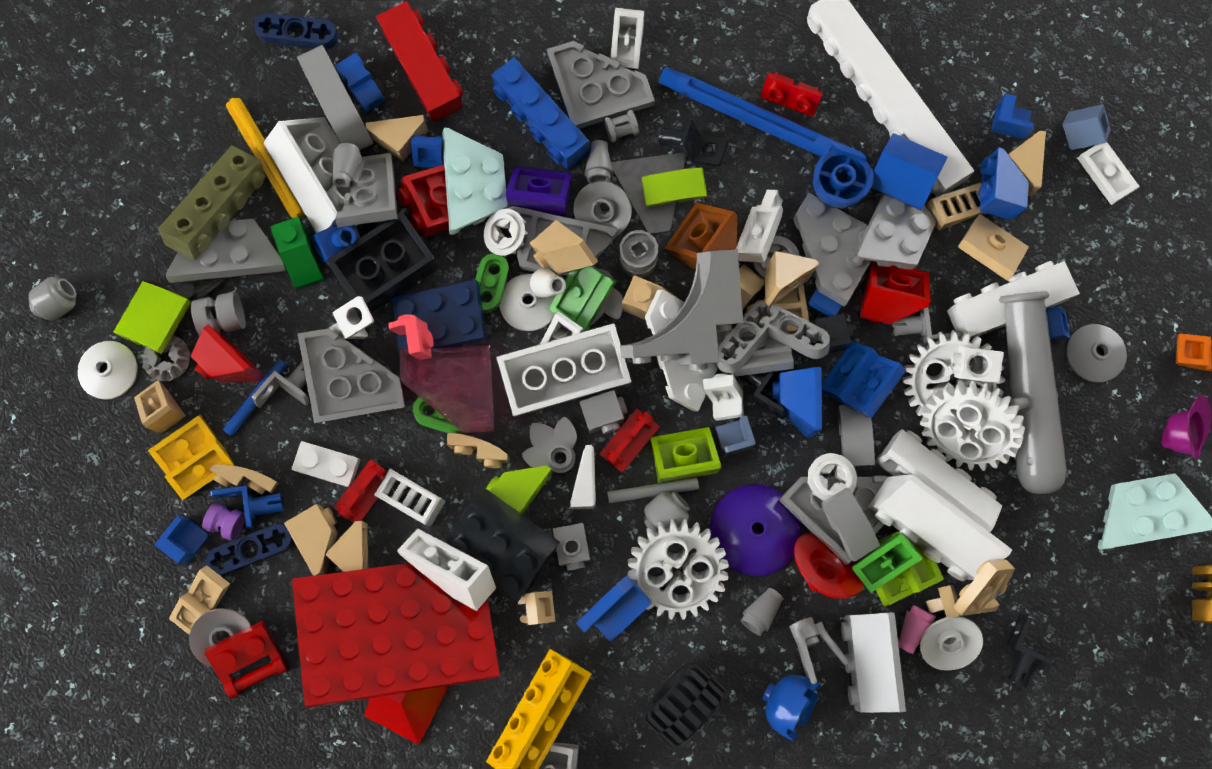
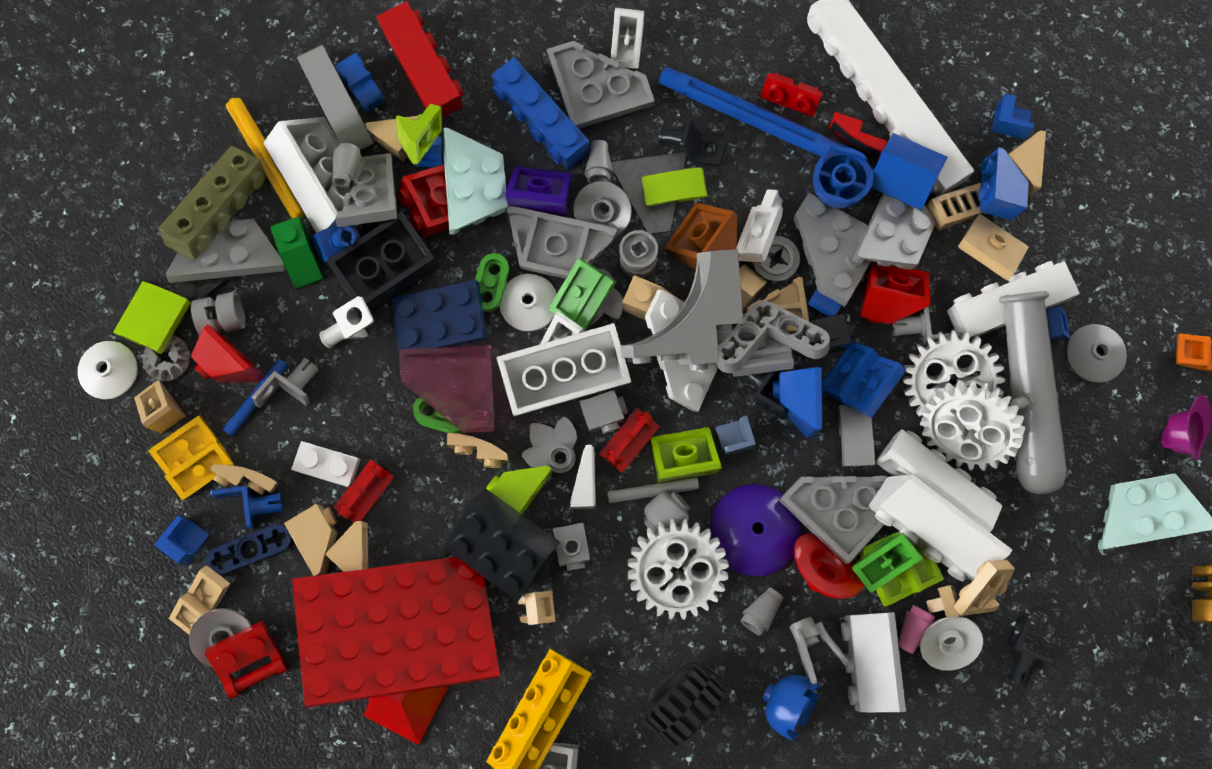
(52, 298): light grey head -> none
(223, 520): medium lavender wheel -> none
(285, 23): dark blue beam -> none
(345, 379): light grey plate -> none
(418, 336): coral bracket -> none
(419, 134): none -> lime slope
(432, 510): white slope -> none
(449, 568): white slope -> none
(495, 238): white gear -> none
(546, 283): white cone -> none
(561, 249): tan slope -> none
(616, 609): blue panel -> none
(621, 126): light grey bush -> none
(725, 395): white bracket -> none
(785, 274): tan slope -> none
(824, 465): white gear -> none
(848, 132): none -> red slope
(851, 524): light grey slope -> none
(990, 368): white brick -> none
(1086, 127): sand blue panel -> none
(1108, 172): white plate -> none

